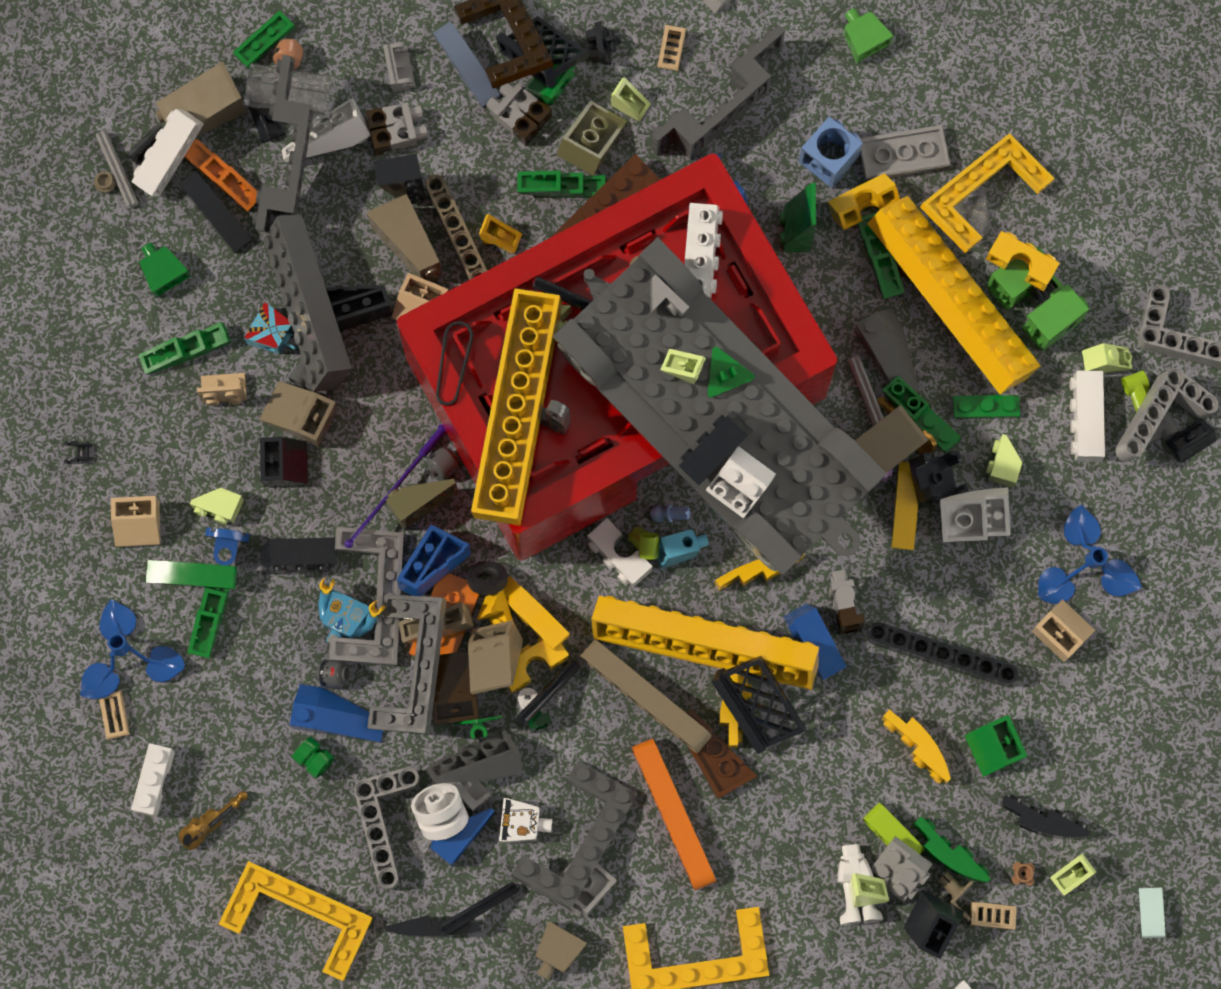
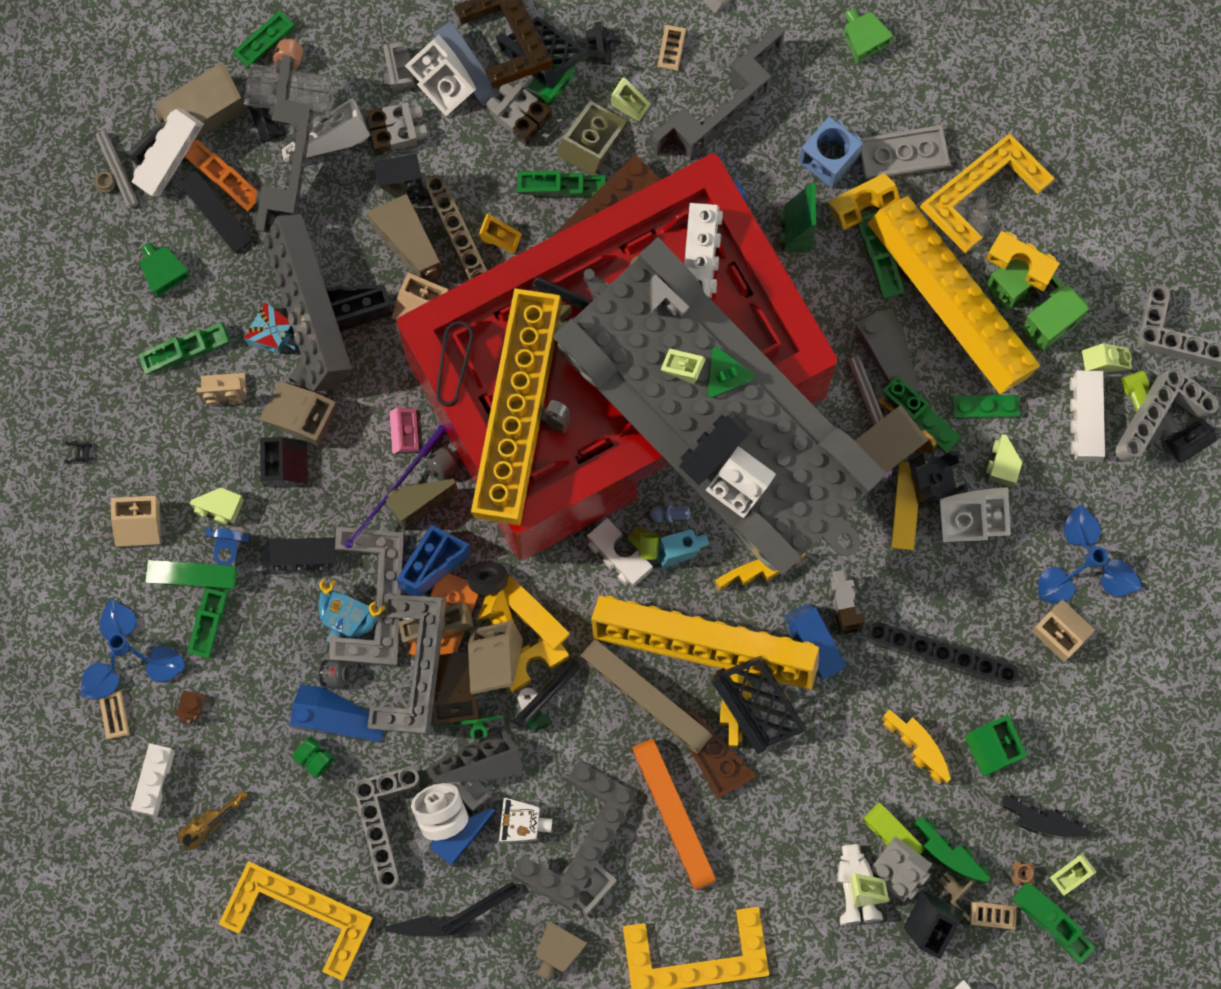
(190, 707): none -> reddish brown bracket
(404, 430): none -> bright pink slope
(441, 75): none -> white slope
(1054, 922): none -> green slope
(1152, 912): light aqua slope -> none

